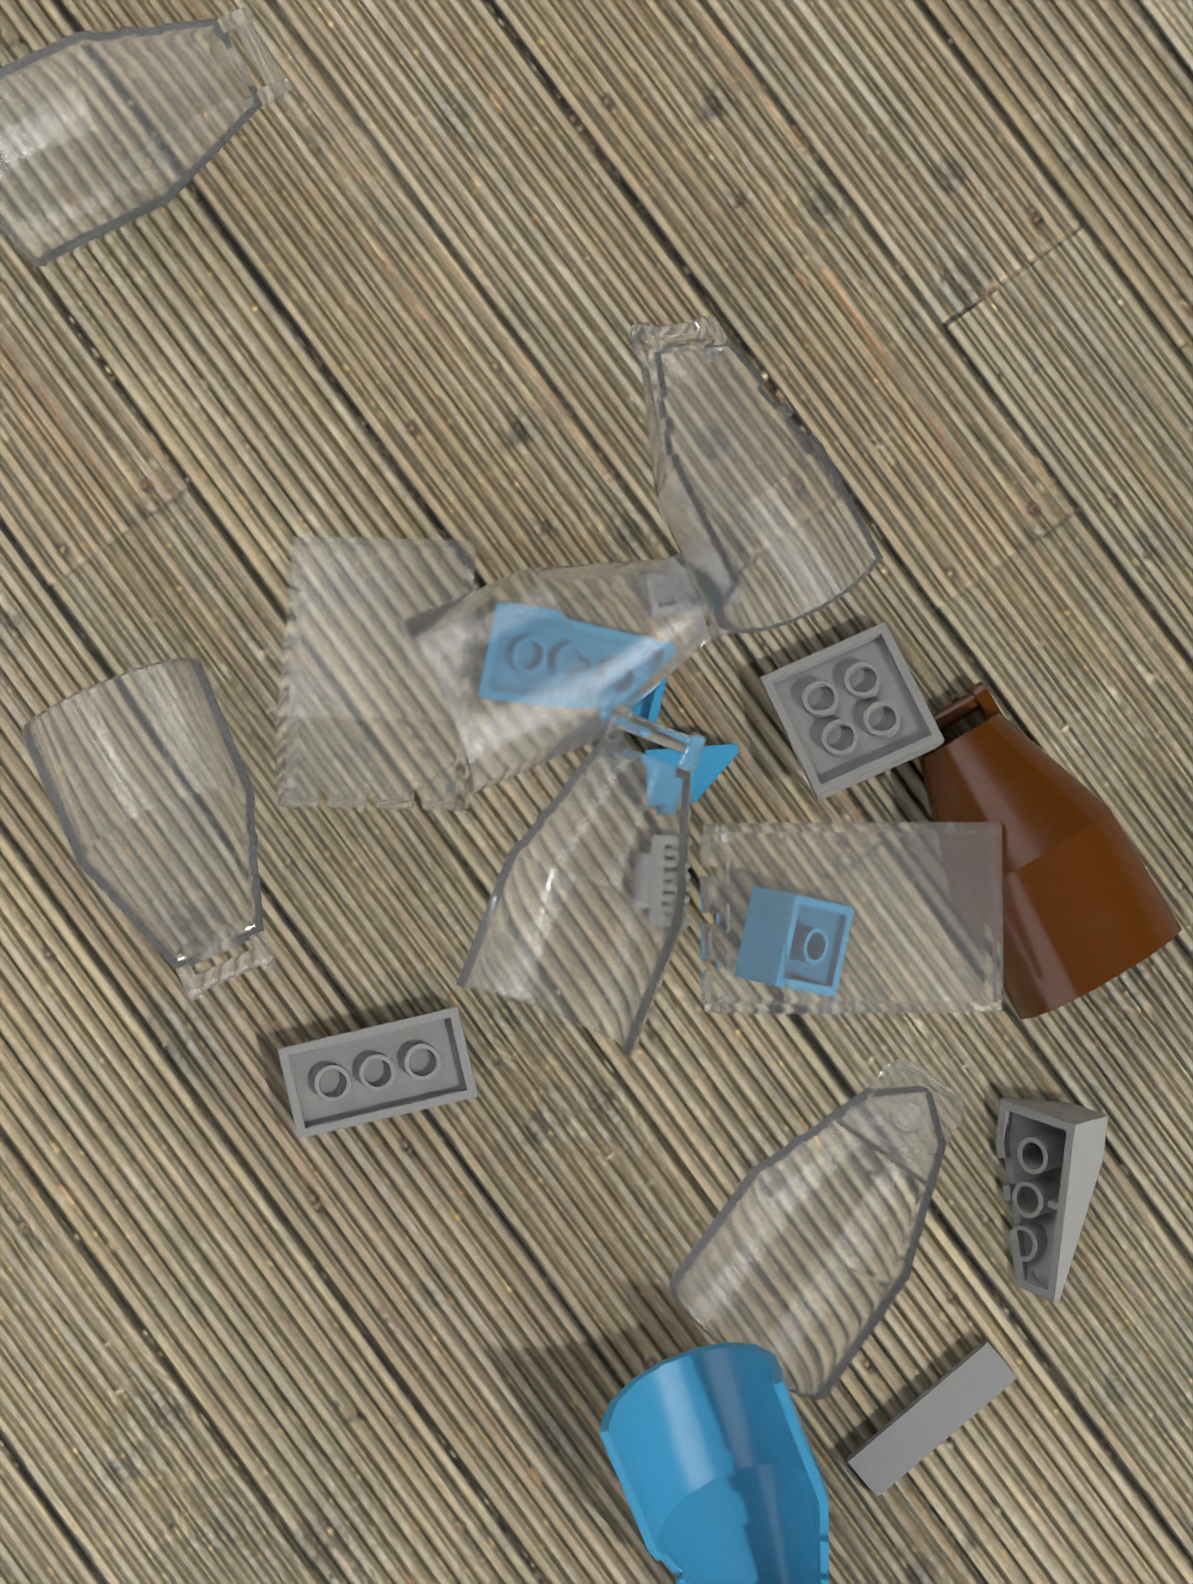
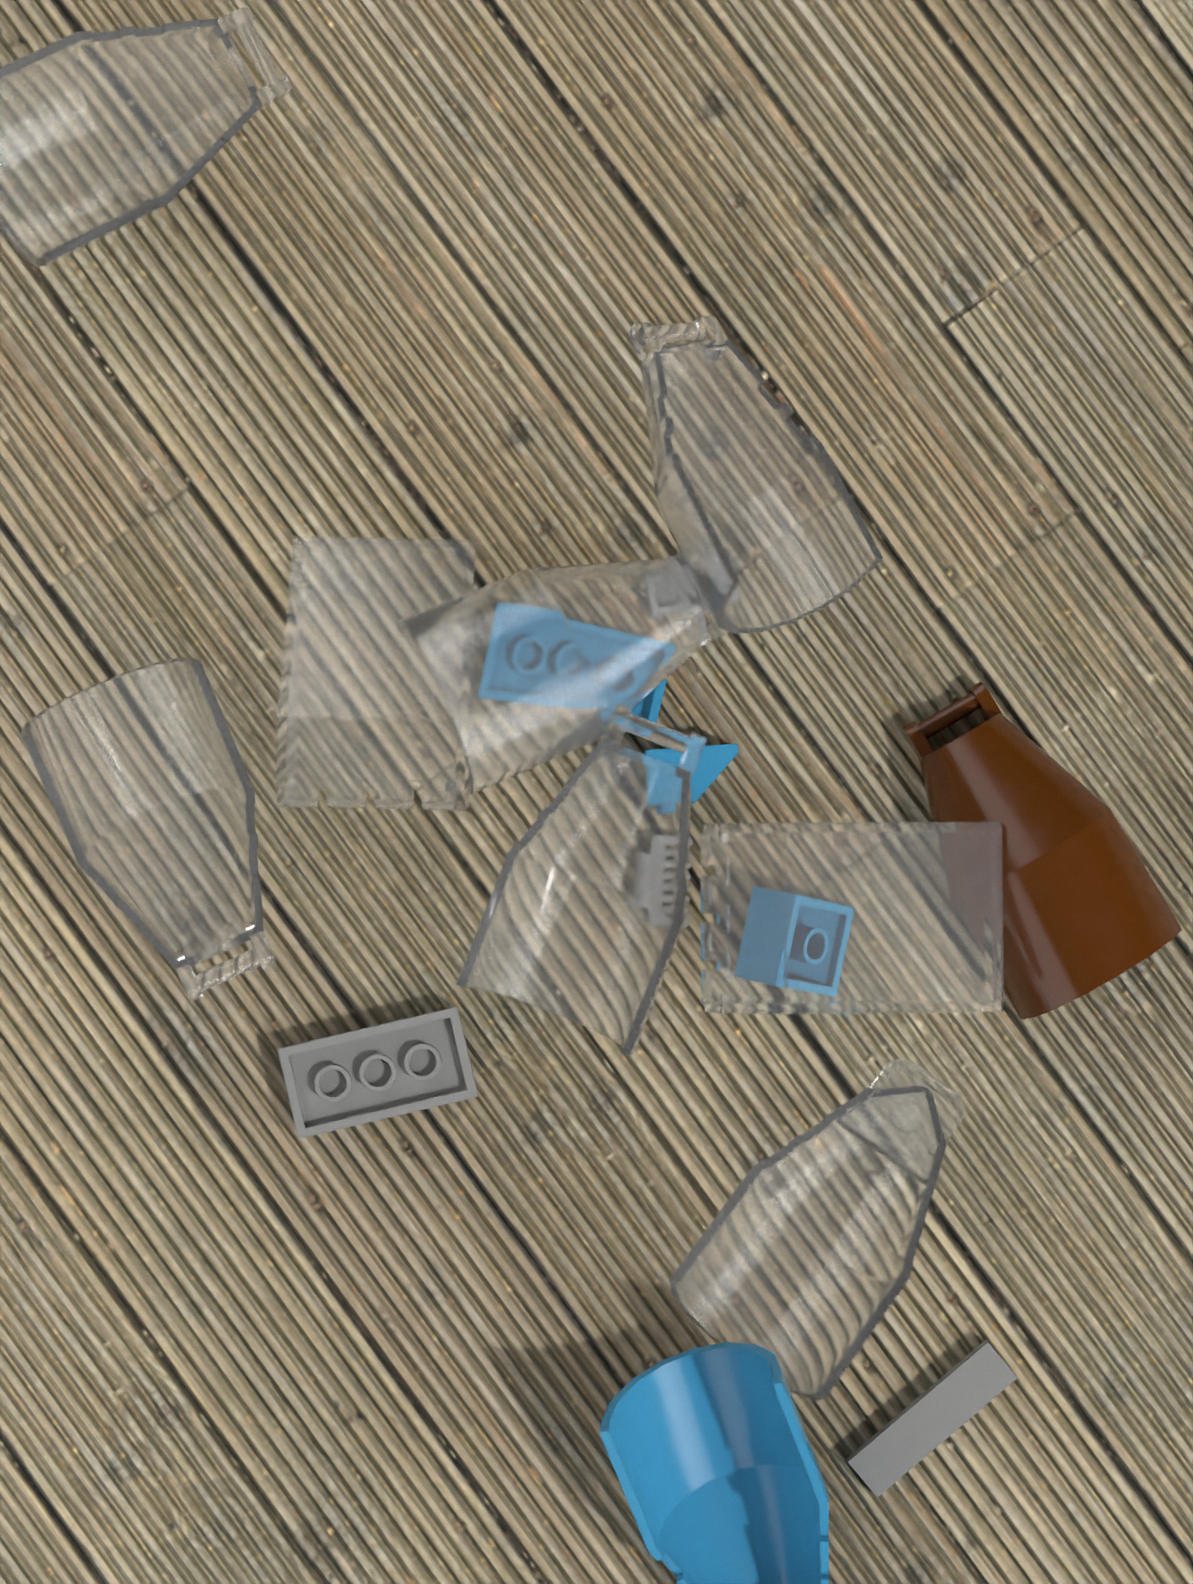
(851, 711): light grey plate -> none
(1051, 1172): light grey wedge -> none

